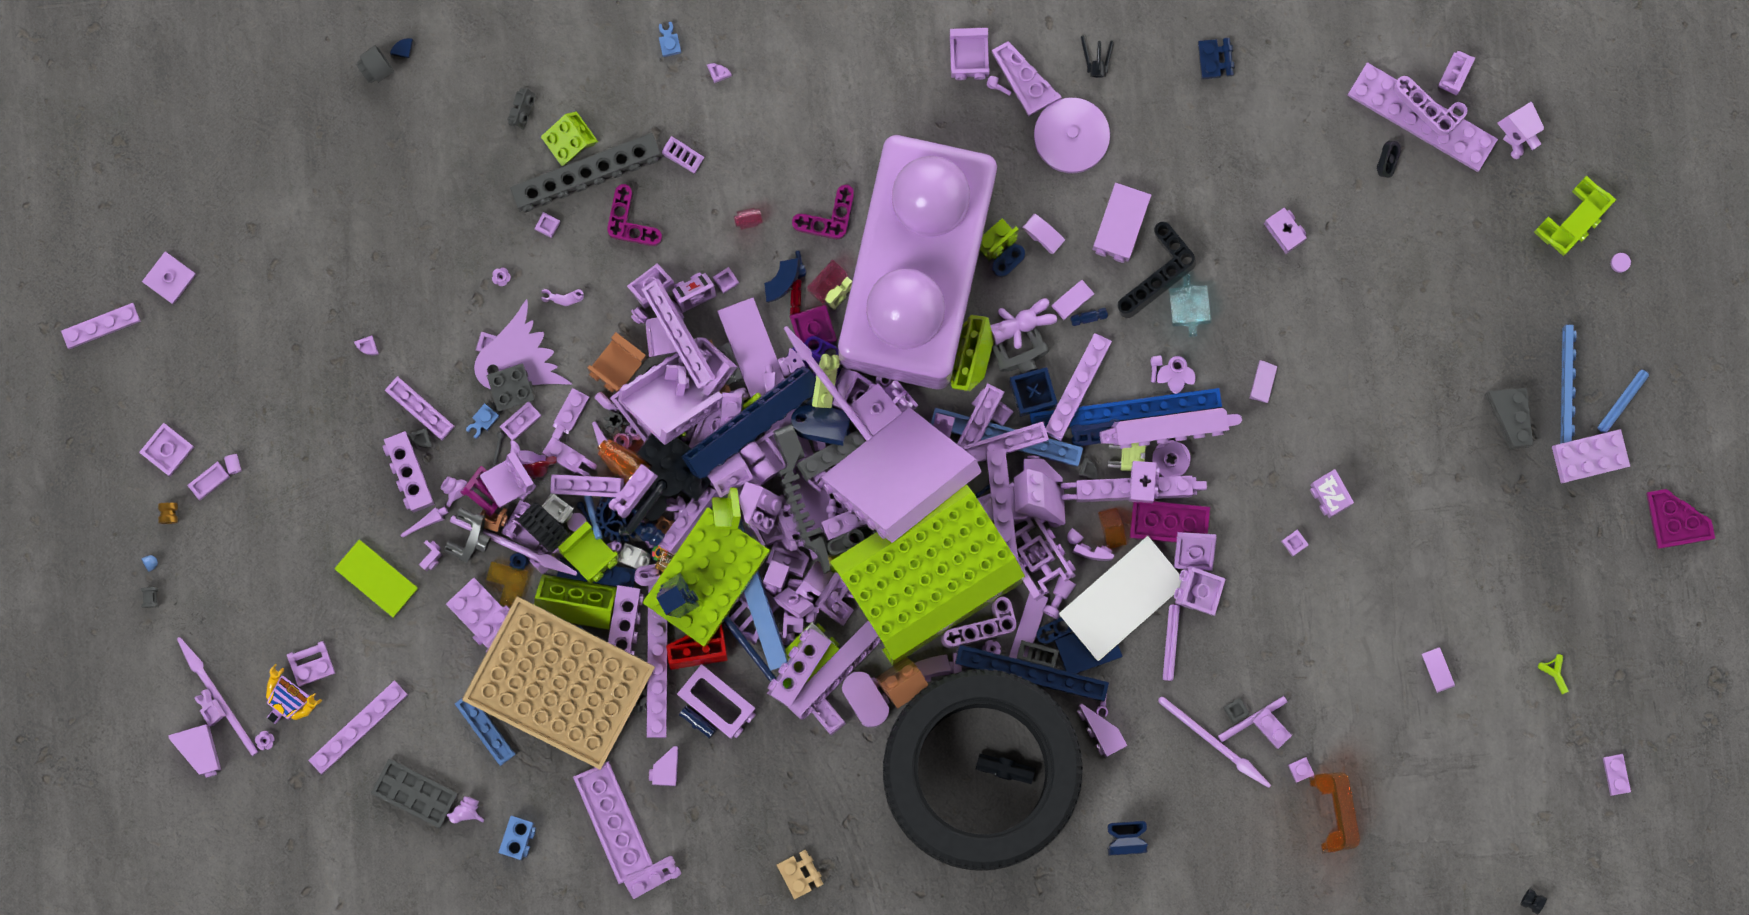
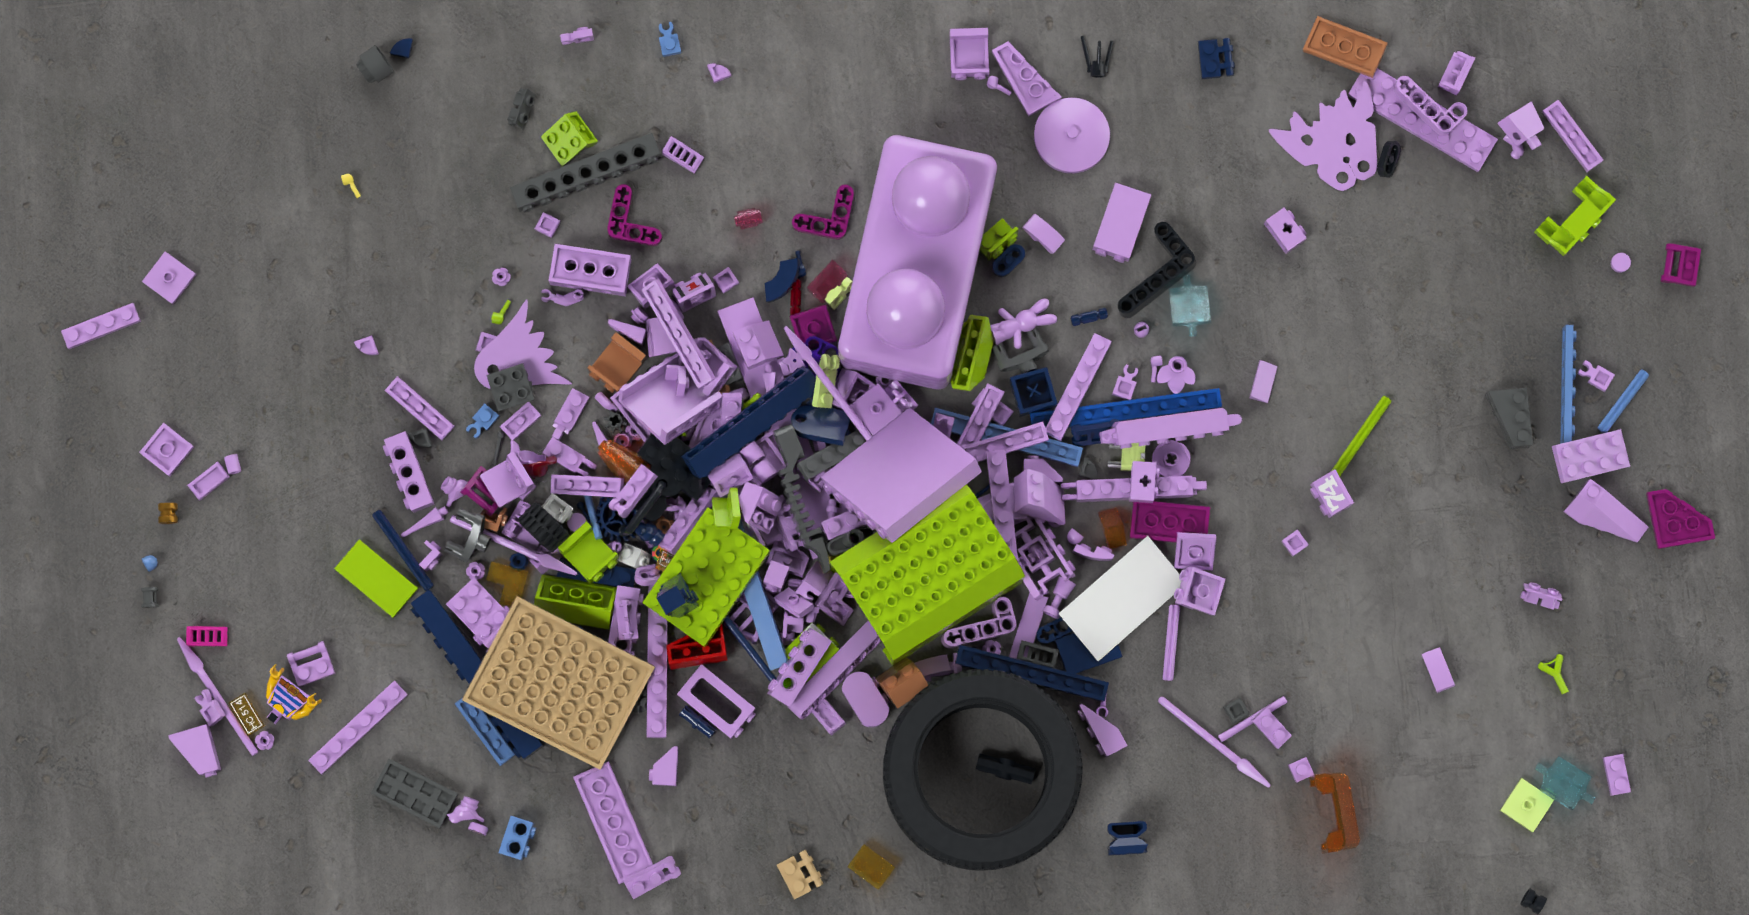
(189, 636): none -> dark pink slope
(246, 714): none -> clear yellow tile
(348, 179): none -> light yellow hand
(402, 549): none -> dark blue axle
(467, 661): none -> dark blue brick
(478, 828): none -> lavender tile
(480, 570): none -> lavender plate
(497, 318): none -> lime hand
(581, 35): none -> lavender plate
(584, 258): none -> lavender brick
(626, 619): none -> lavender hinge
(632, 332): none -> lavender slope
(757, 344): none -> lavender slope
(871, 867): none -> clear yellow plate
(1072, 300): lavender slope -> none
(1125, 386): none -> lavender plate
(1143, 333): none -> lavender hinge
(1329, 139): none -> lavender piece
(1345, 47): none -> nougat tile
(1362, 435): none -> lime axle
(1526, 805): none -> yellowish green plate
(1534, 592): none -> lavender hinge
(1565, 783): none -> clear light blue plate
(1572, 136): none -> lavender plate
(1598, 376): none -> lavender plate
(1602, 511): none -> lavender wedge
(1687, 265): none -> magenta plate

